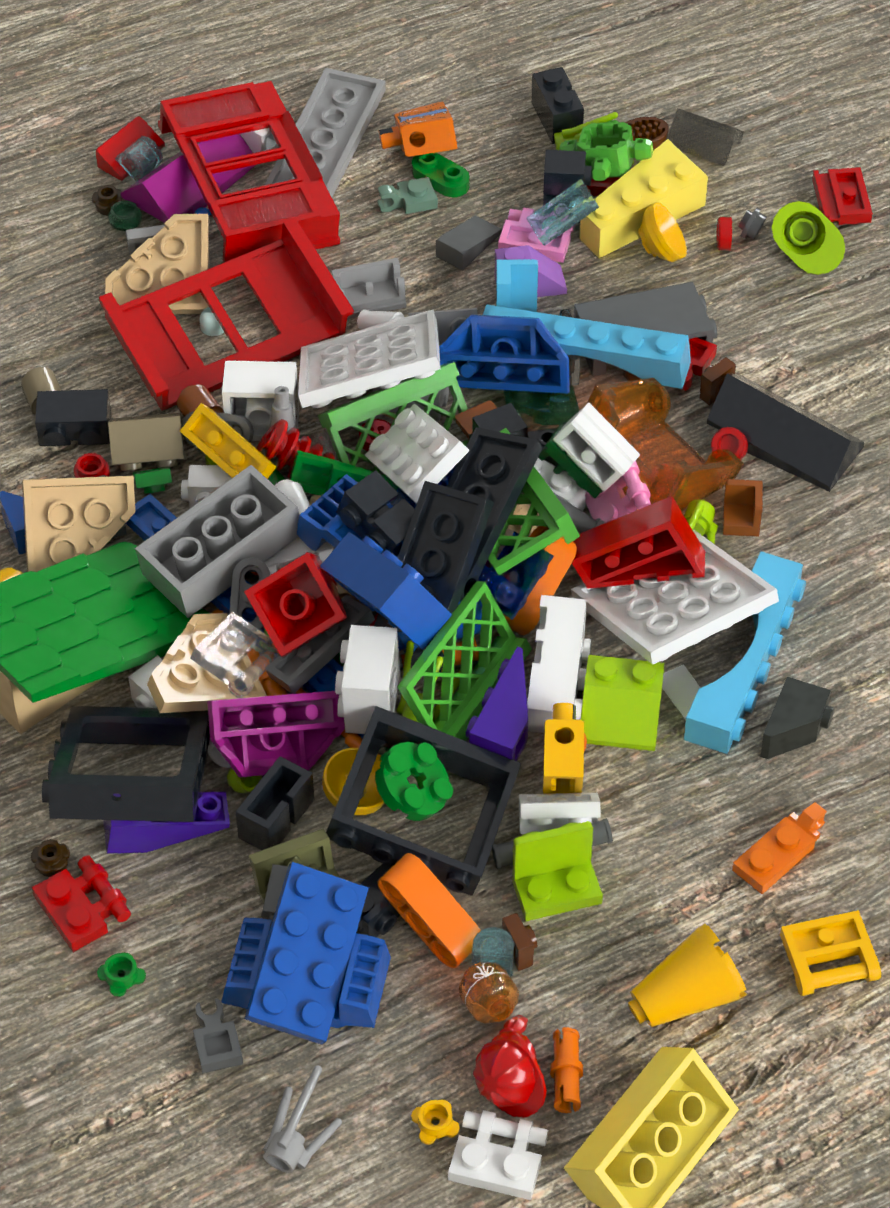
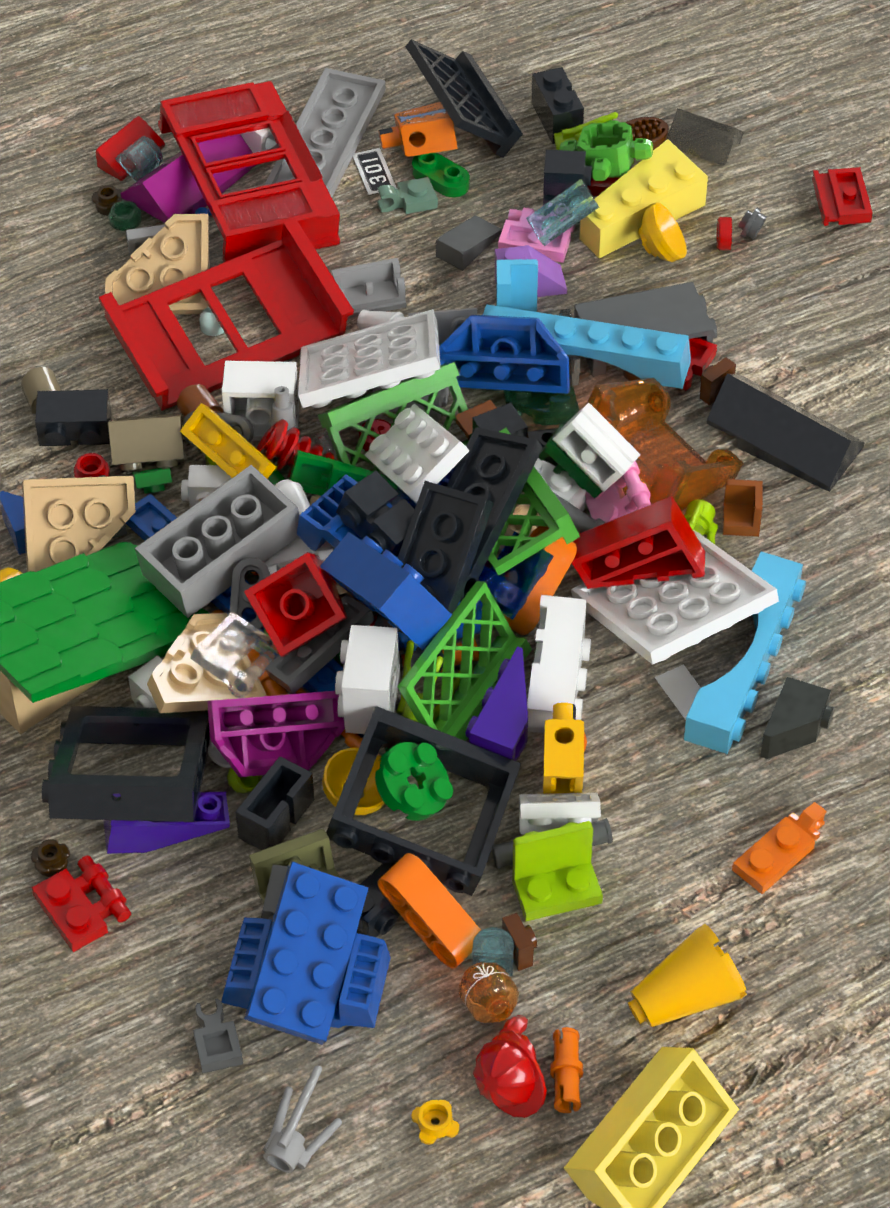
(118, 964): green plate -> none
(373, 170): none -> sticker
(467, 96): none -> black fence
(497, 1166): white plate -> none
(622, 702): lime slope -> none
(730, 439): red tile -> none
(808, 237): lime piece -> none
(826, 941): yellow plate -> none

